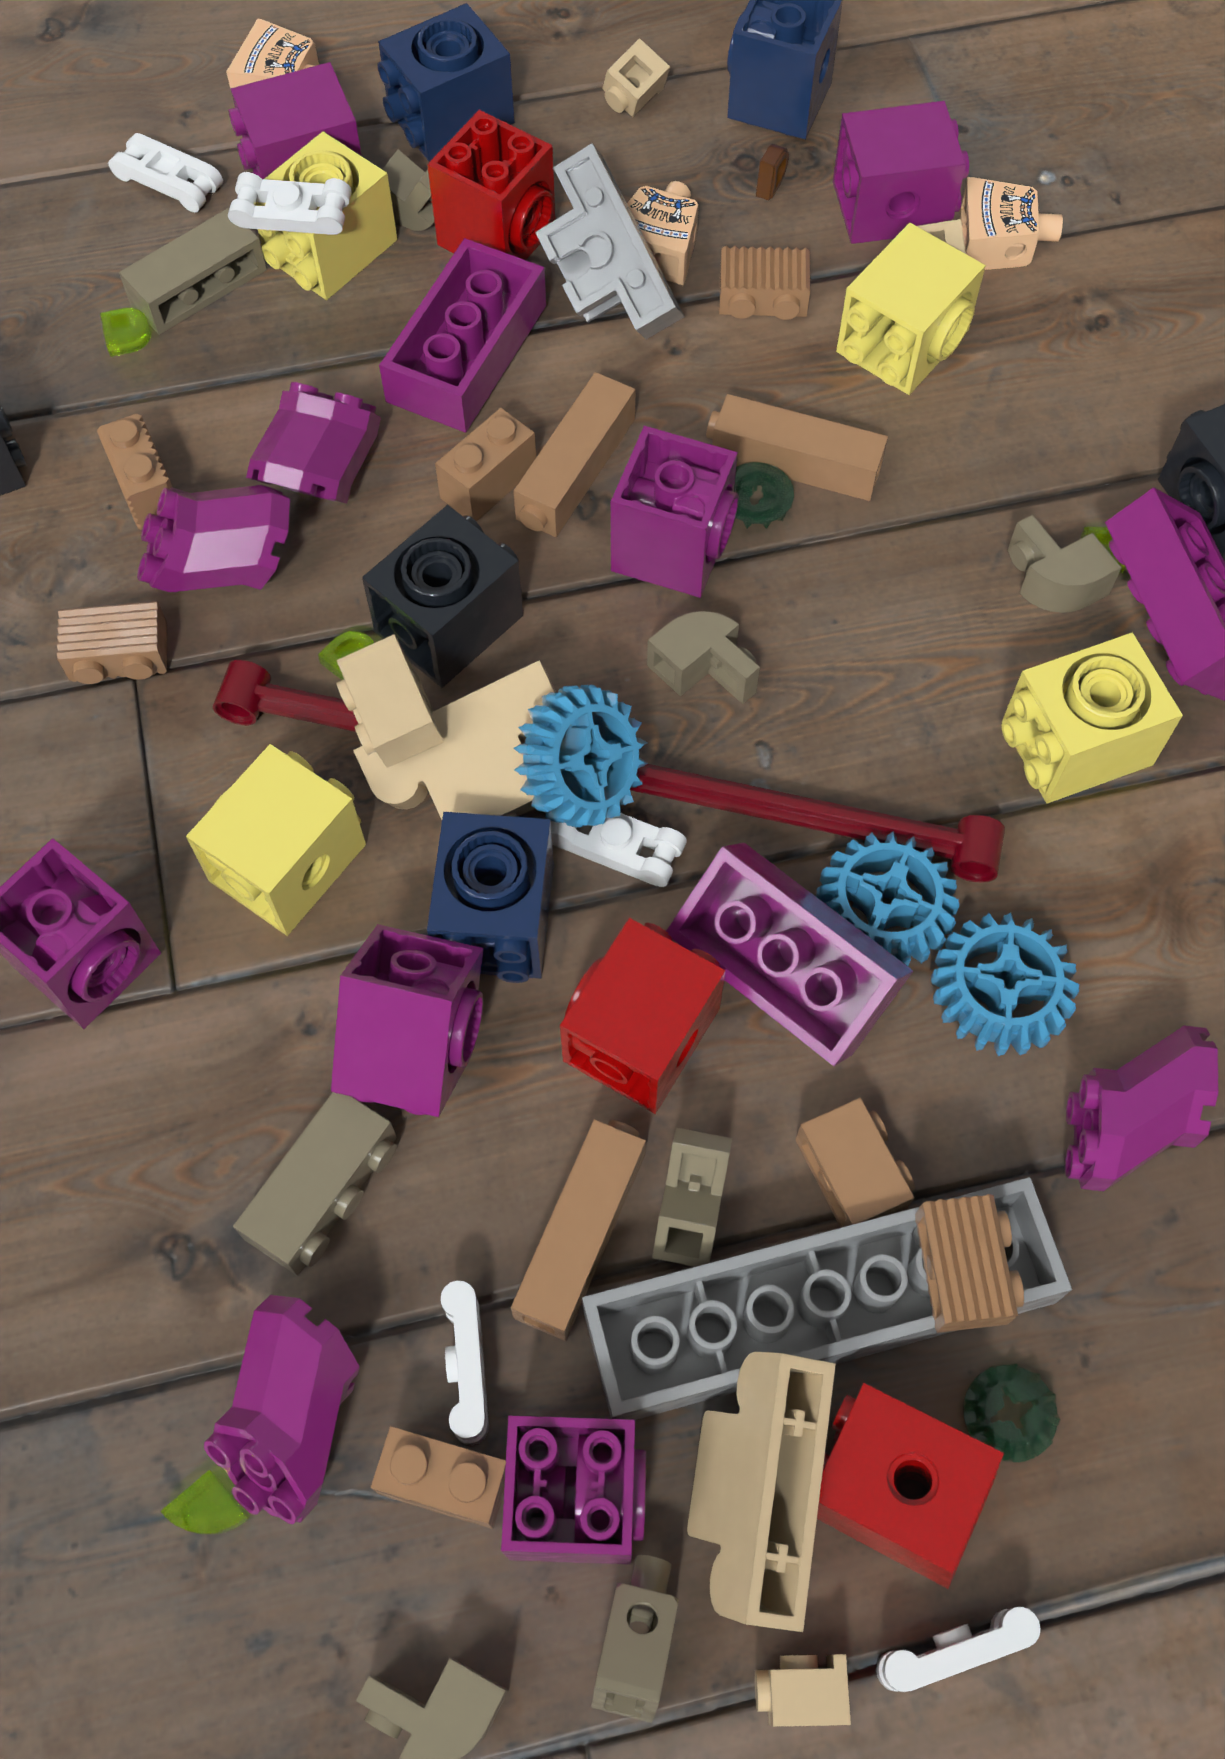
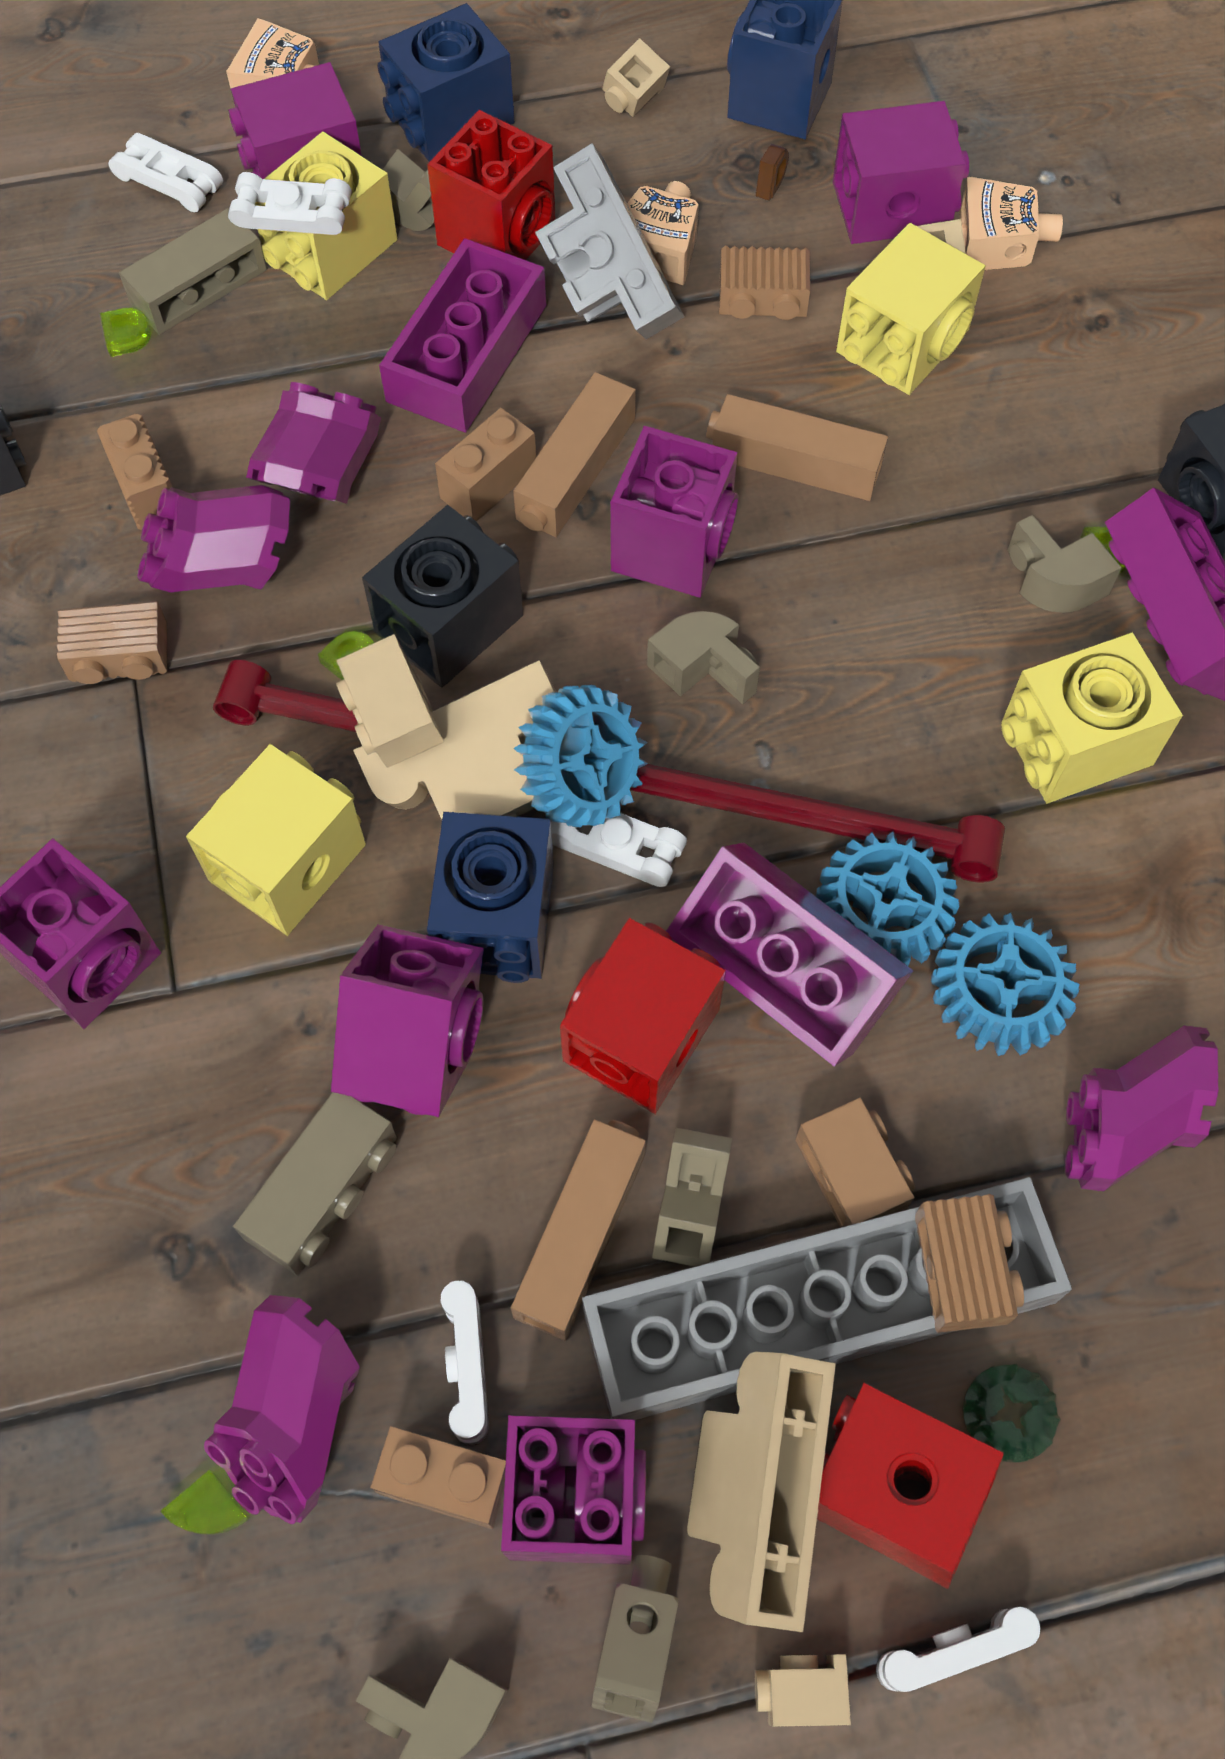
(776, 490): clear green gear -> none

